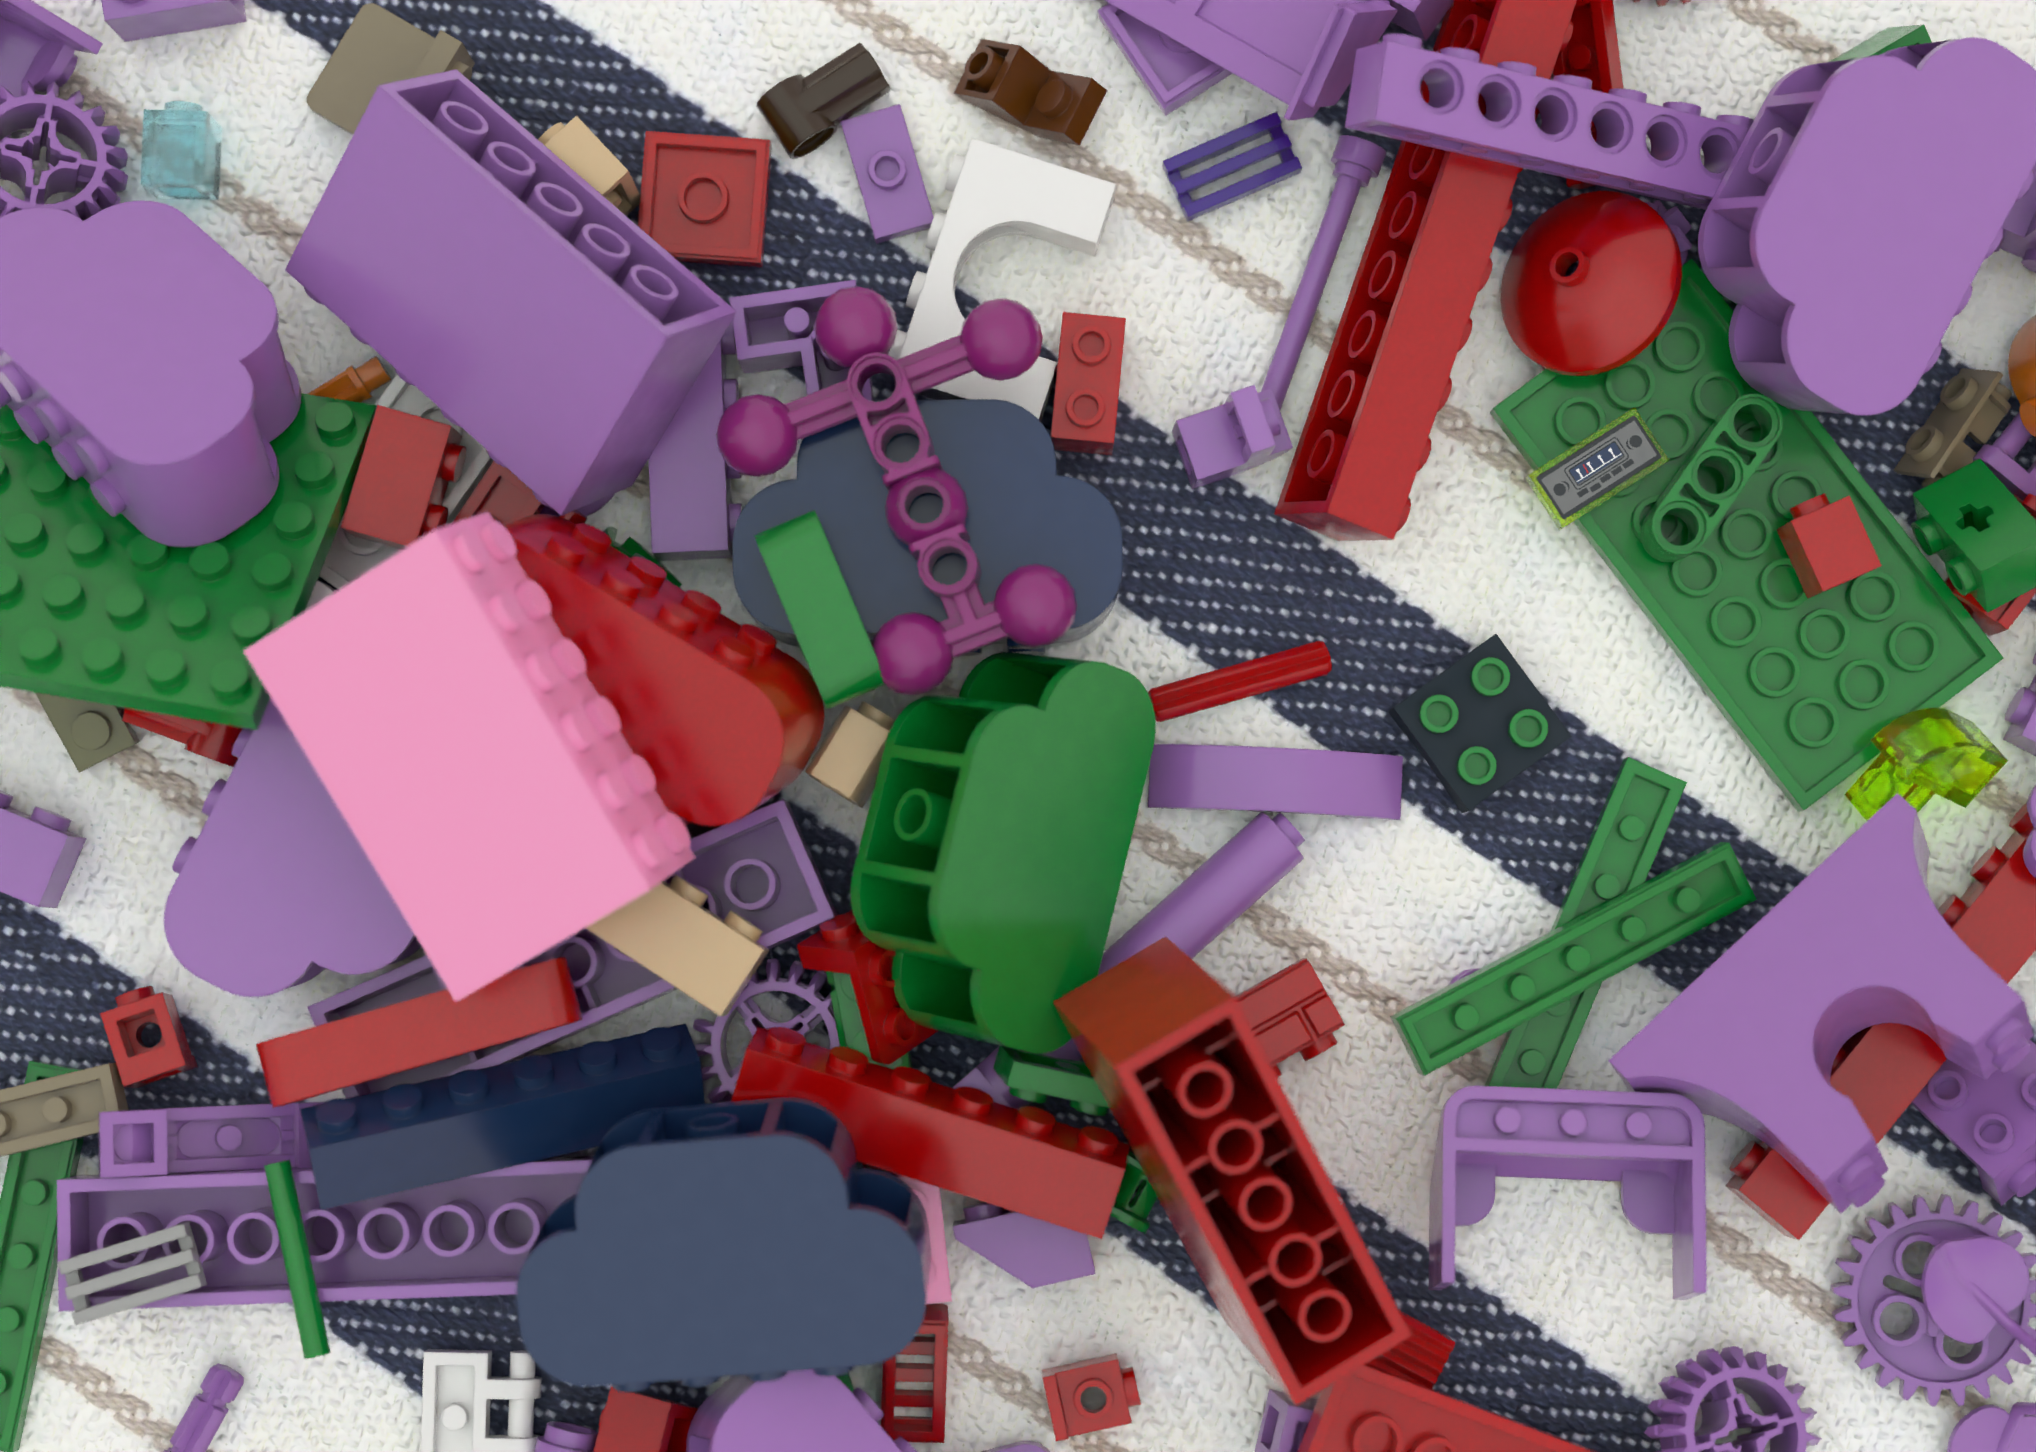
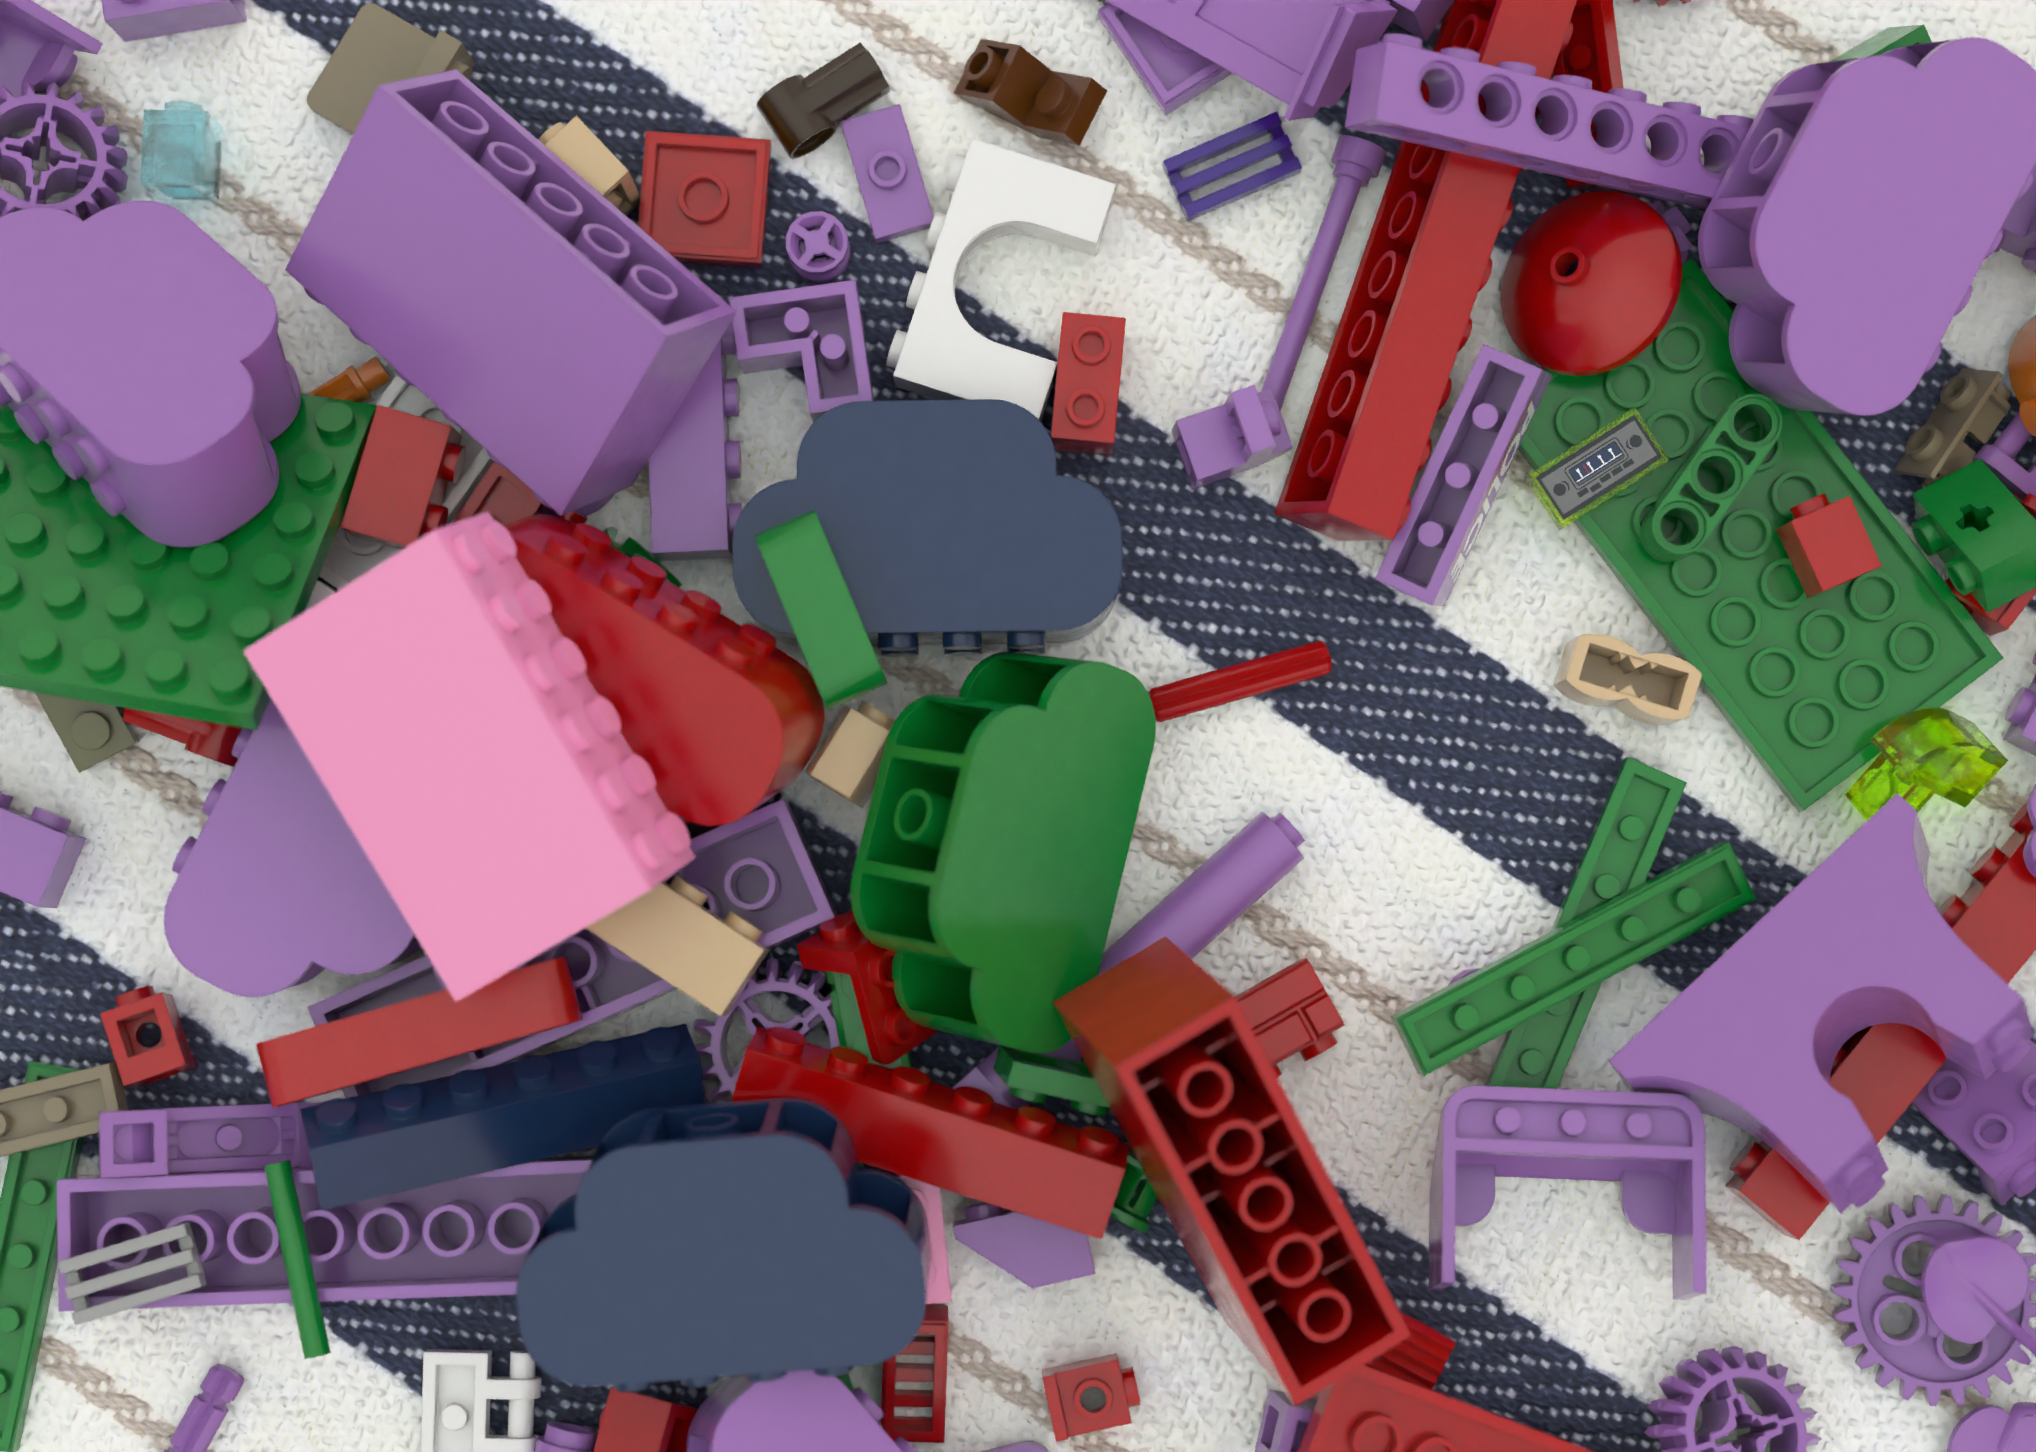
(809, 238): none -> medium lavender wheel
(857, 331): magenta piece -> none
(1275, 780): medium lavender slope -> none
(1463, 476): none -> medium lavender brick
(1480, 723): black brick -> none
(1643, 687): none -> tan brick

